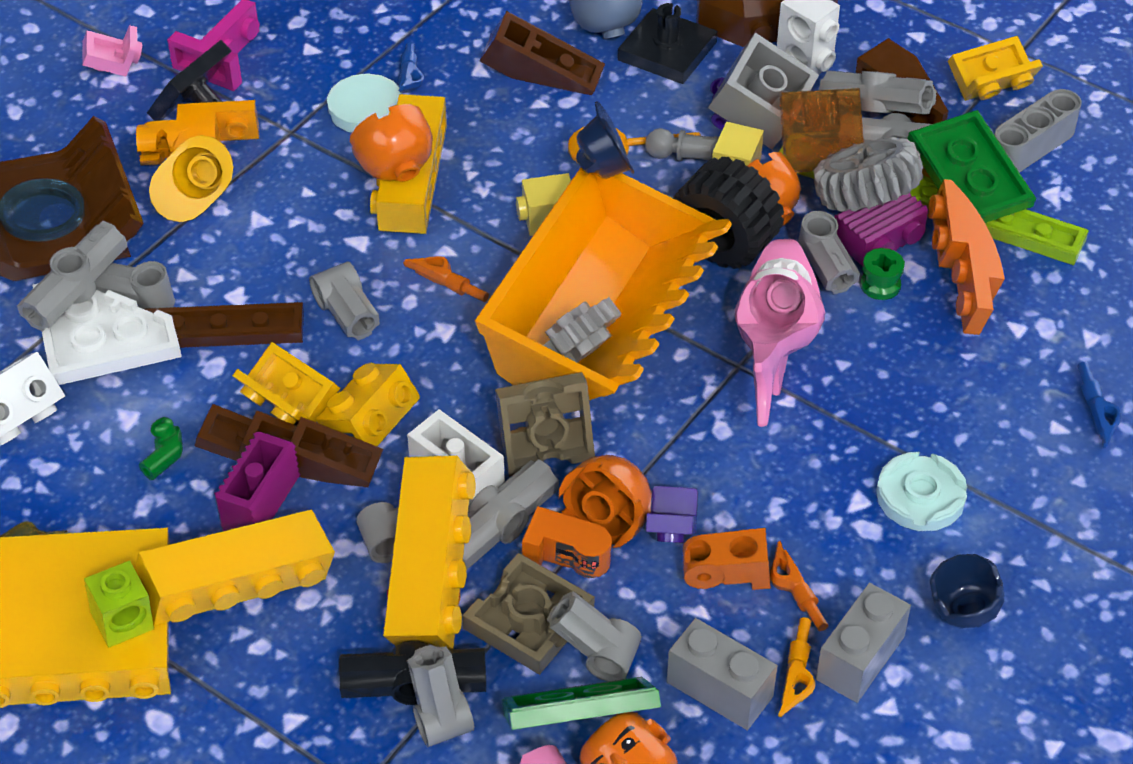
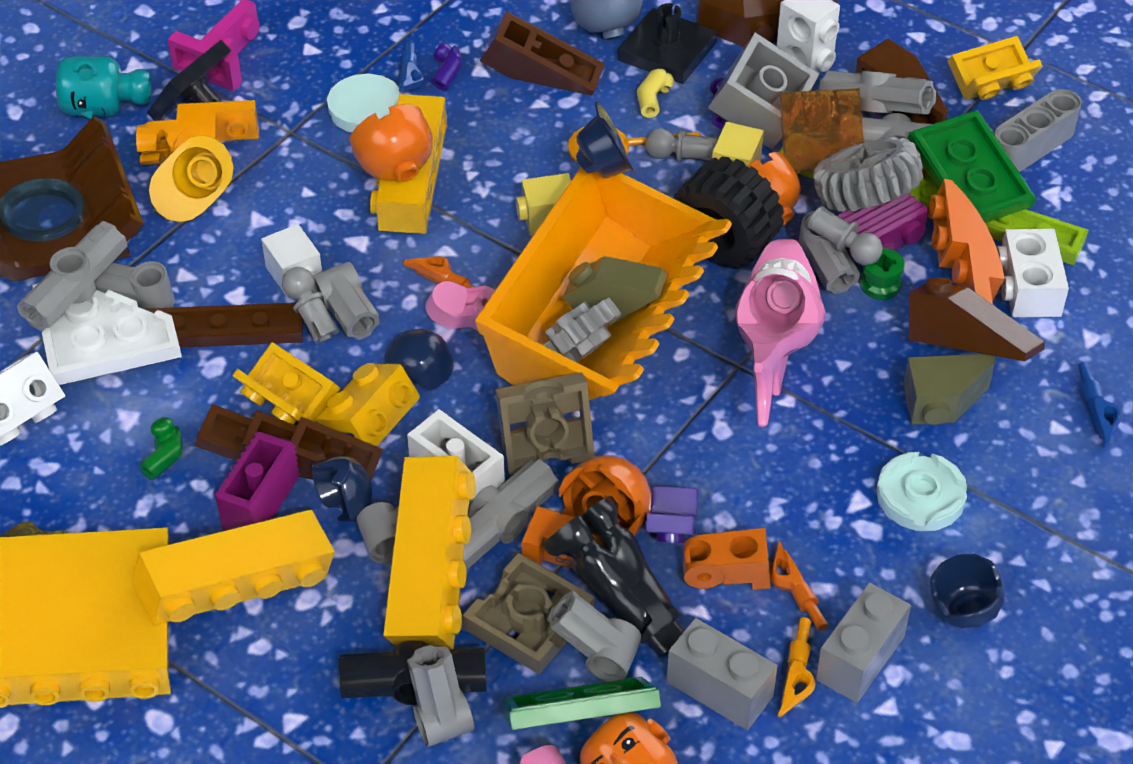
(97, 87): none -> teal piece
(110, 53): bright pink bracket -> none
(119, 603): lime brick -> none
(288, 250): none -> white brick
(299, 284): none -> light grey pin
(343, 485): none -> dark blue hair
(422, 356): none -> dark blue hair
(450, 67): none -> dark purple arm
(457, 305): none -> bright pink piece
(618, 573): none -> black piece
(624, 281): none -> olive slope
(647, 92): none -> light yellow arm
(864, 247): none -> light grey pin
(945, 386): none -> olive slope
(966, 321): none -> reddish brown slope
(1033, 273): none -> white brick

